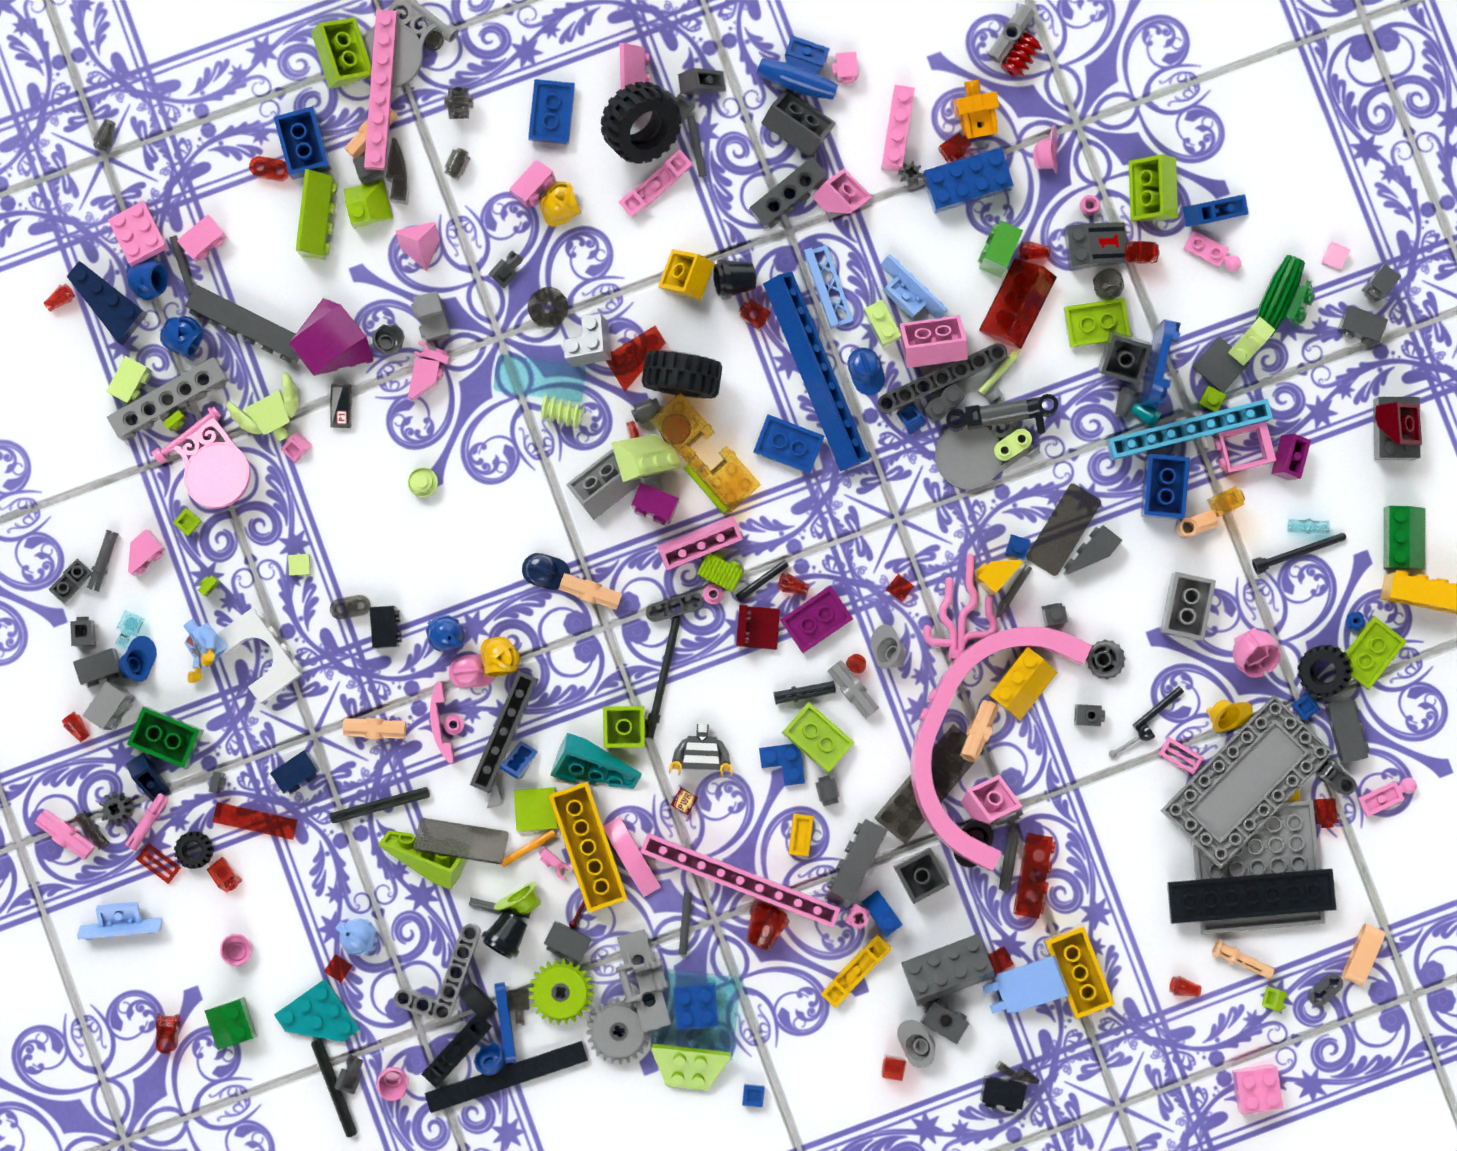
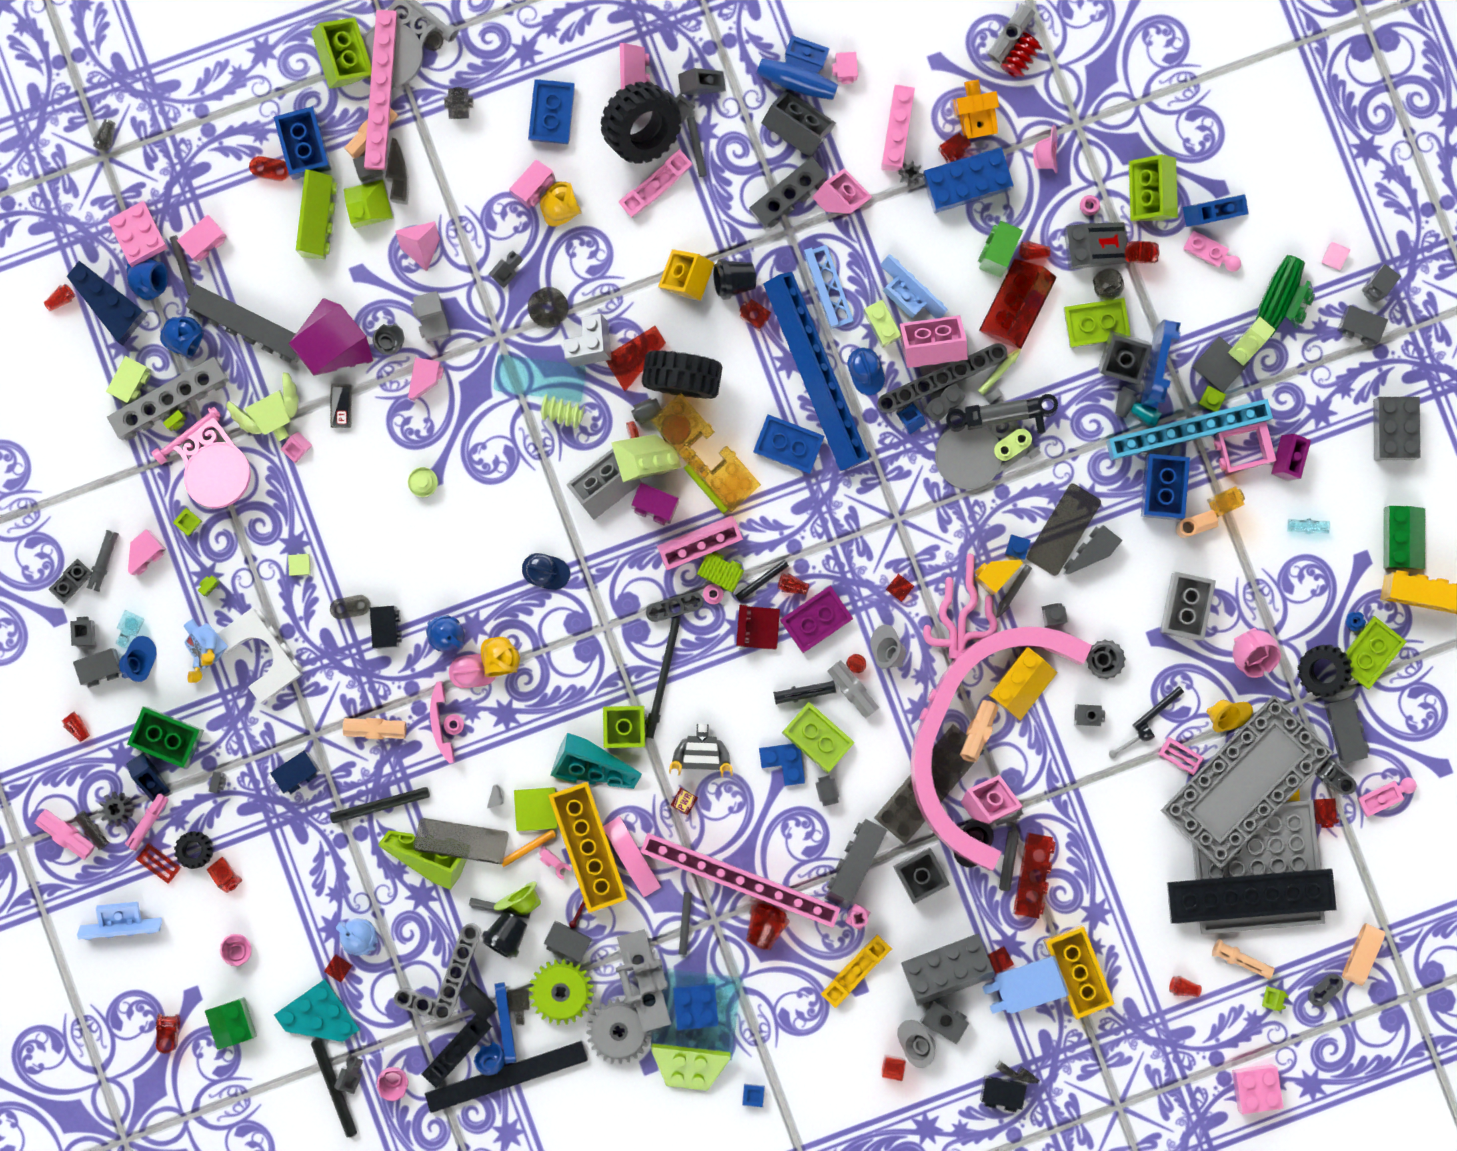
(108, 706): light grey brick -> none
(255, 820): clear red tile -> none
(437, 355): bright pink plate -> none
(457, 163): clear smoke brick -> none
(504, 731): dark grey brick -> none
(519, 760): blue slope -> none
(590, 591): light nougat piece -> none
(801, 835): yellow plate -> none
(882, 913): blue slope -> none
(1262, 564): black piece -> none
(1305, 706): blue tile -> none
(1400, 422): dark red slope -> none

